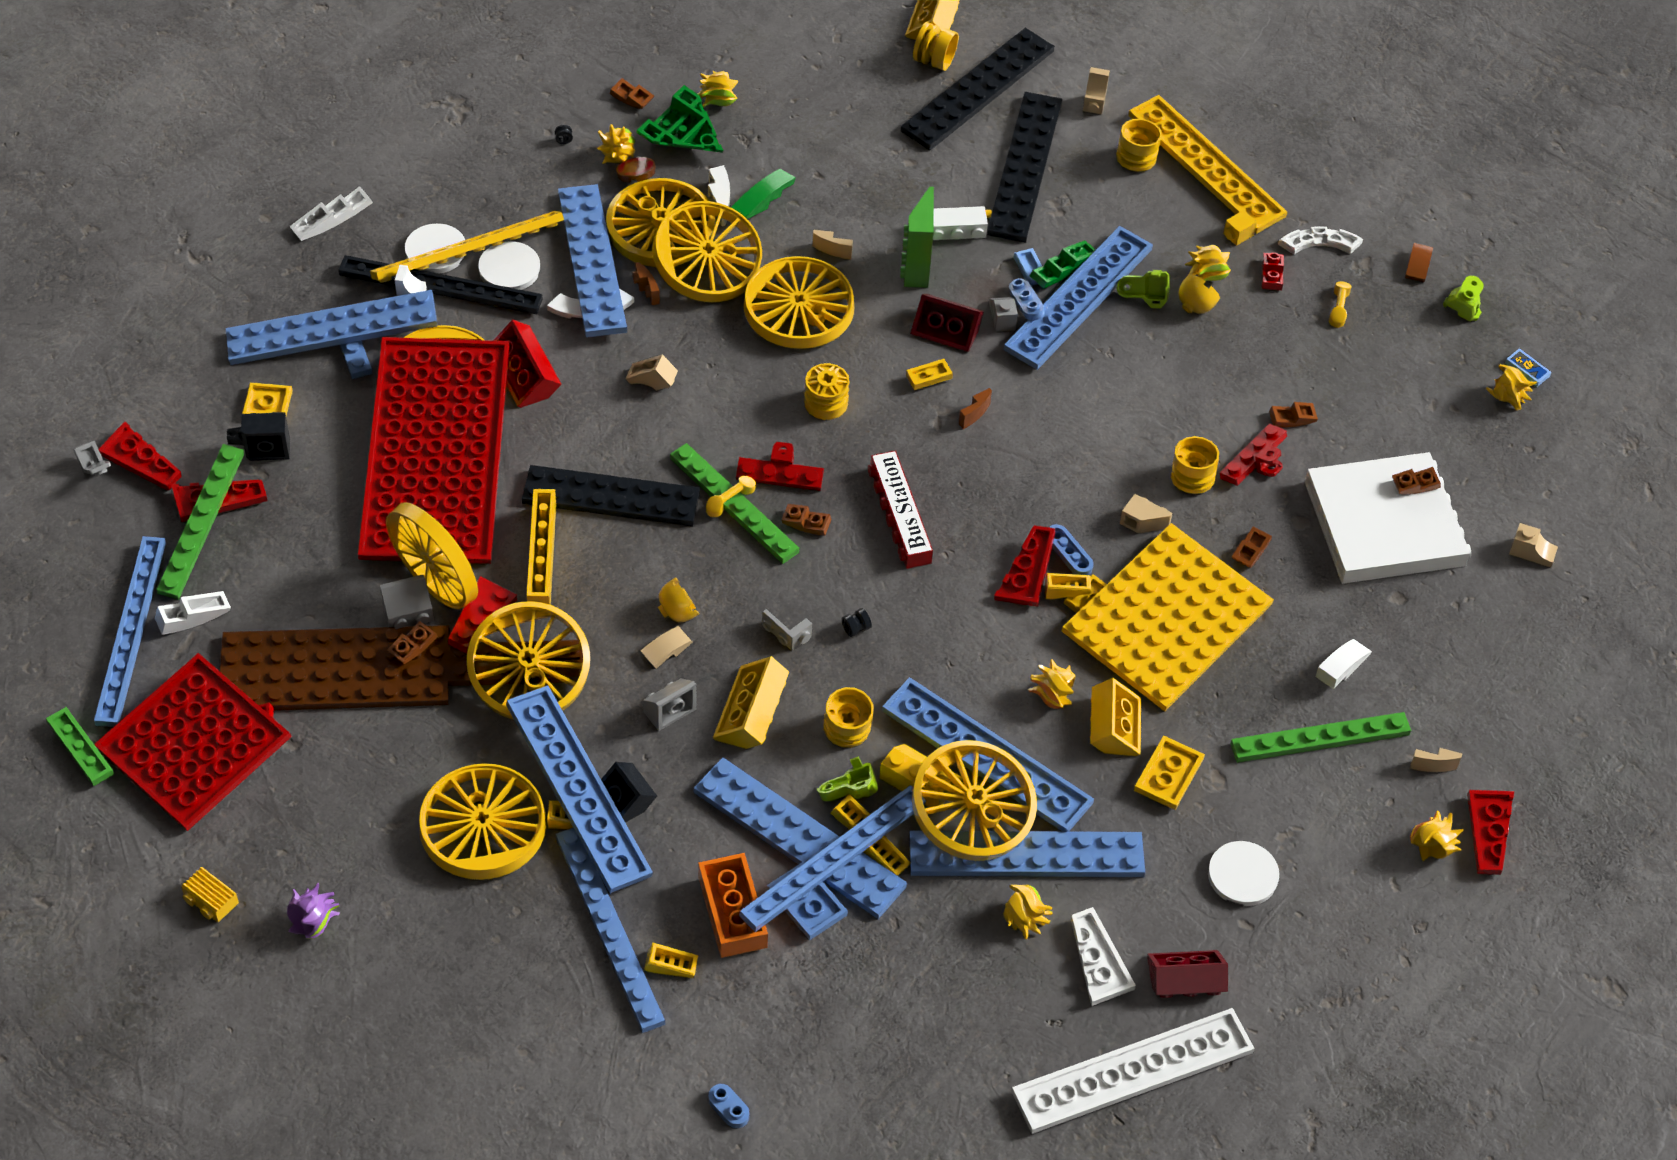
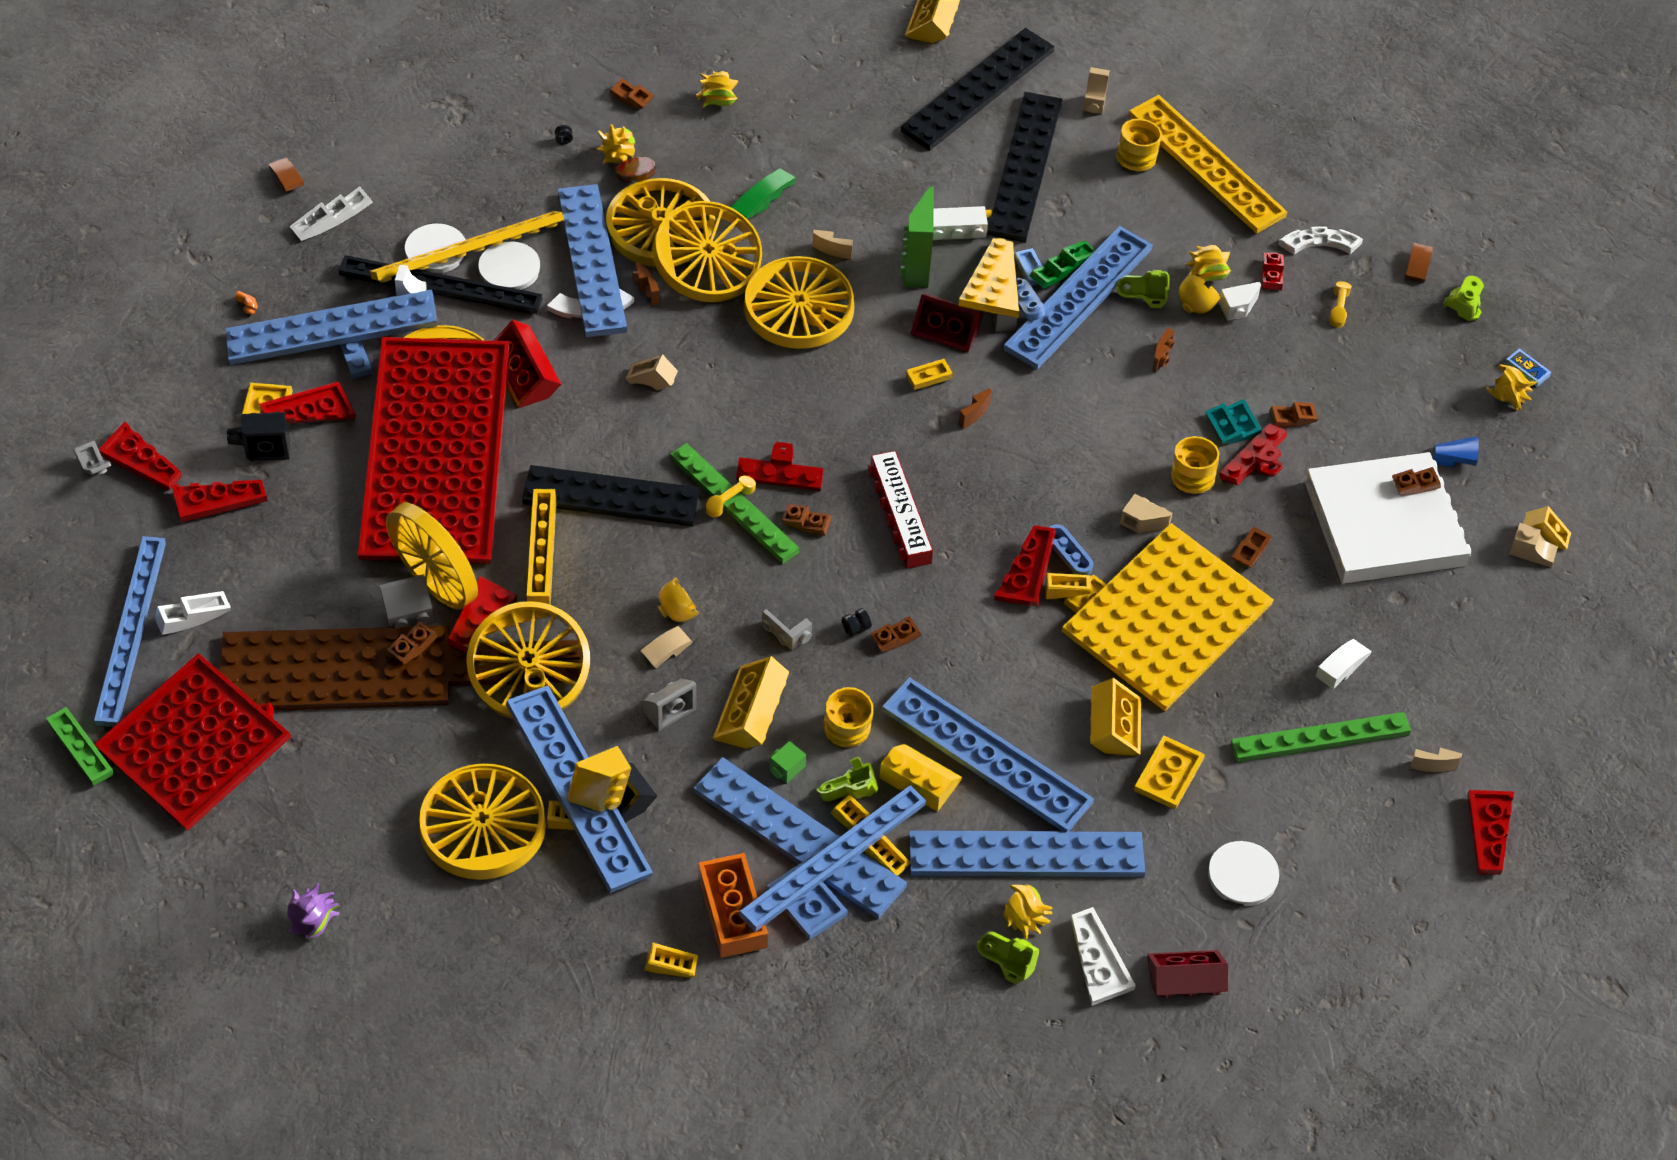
(200, 522): bright green plate -> none
(209, 895): yellow brick -> none
(248, 300): none -> orange arm
(286, 174): none -> dark orange slope
(312, 405): none -> red wing
(600, 780): none -> yellow slope
(611, 932): medium blue plate -> none
(683, 124): green wedge -> none
(719, 188): white slope -> none
(726, 1105): medium blue plate -> none
(787, 762): none -> bright green brick
(826, 391): yellow wheel -> none
(894, 636): none -> dark orange slope
(935, 46): yellow wheel -> none
(964, 796): yellow piece -> none
(994, 282): none -> yellow wing
(1013, 955): none -> lime piece
(1054, 685): yellow hair -> none
(1132, 1070): white plate -> none
(1162, 350): none -> dark orange slope
(1233, 422): none -> teal slope
(1239, 300): none -> white slope
(1240, 227): yellow brick -> none
(1436, 837): yellow hair -> none
(1459, 451): none -> blue slope
(1551, 526): none -> yellow slope

